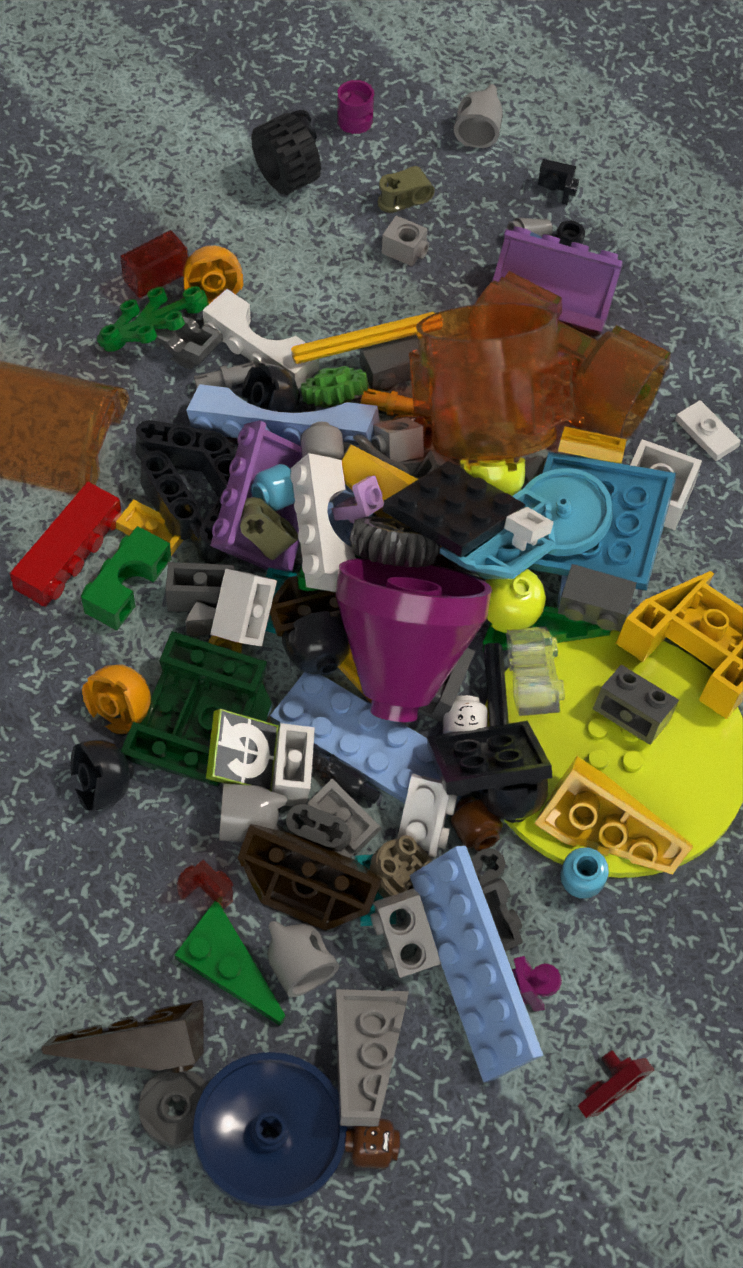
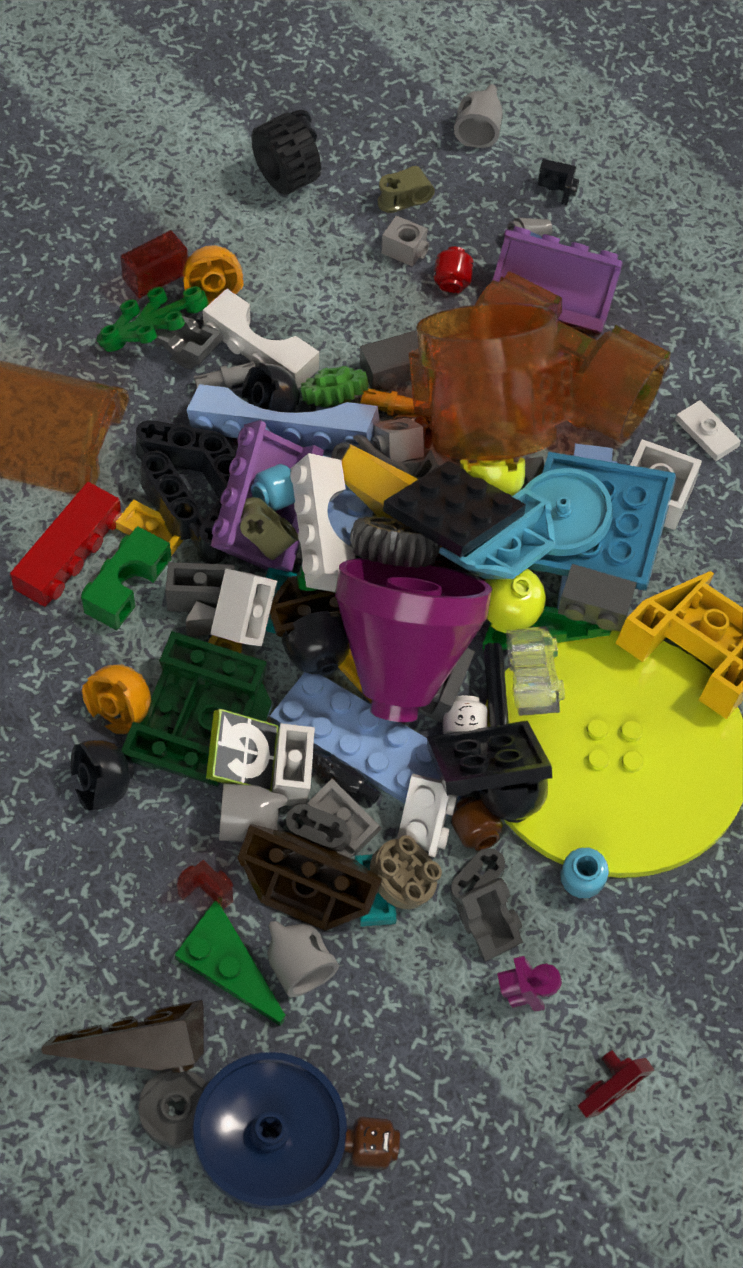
(323, 441): light grey head -> none
(355, 106): magenta wheel -> none
(356, 339): yellow axle -> none
(366, 501): lavender bracket -> none
(366, 1046): light grey wing -> none
(413, 930): light grey brick -> none
(453, 270): none -> red head
(476, 965): light blue plate -> none
(527, 527): white tile -> none
(570, 232): black tile -> none
(592, 445): yellow plate -> none
(601, 815): yellow wedge -> none
(635, 704): dark grey brick -> none

